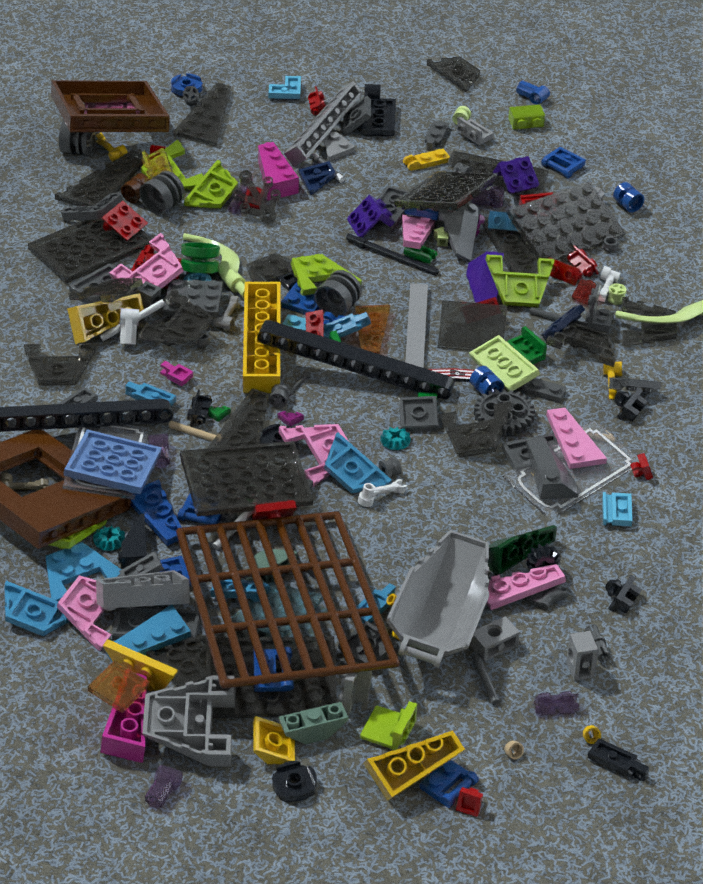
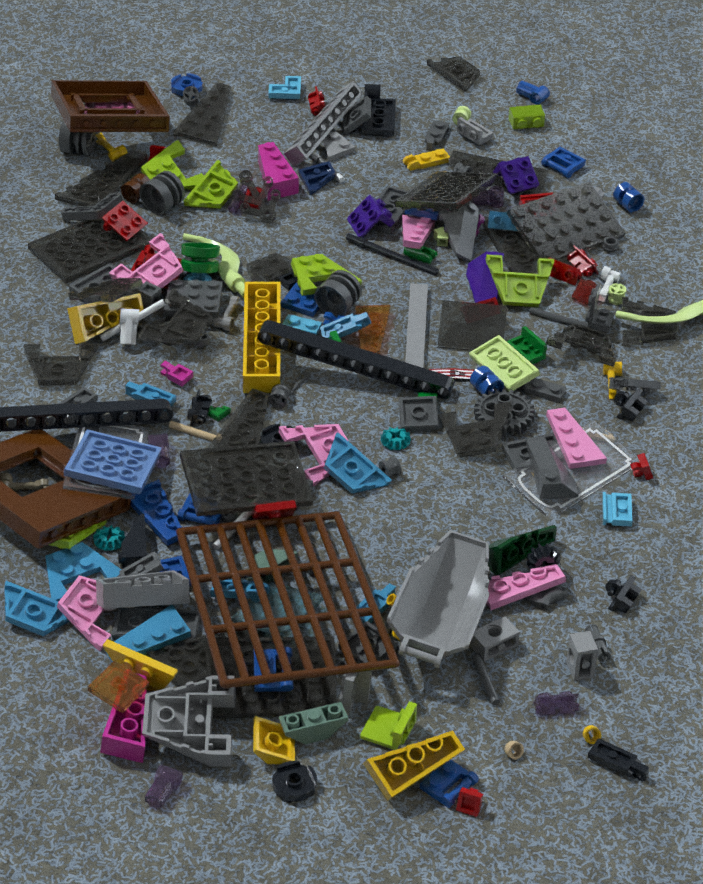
(156, 163): clear yellow bracket -> none
(290, 418): magenta tile -> none
(315, 322): red hinge -> none
(369, 492): white brick -> none
(561, 323): dark blue hinge -> none

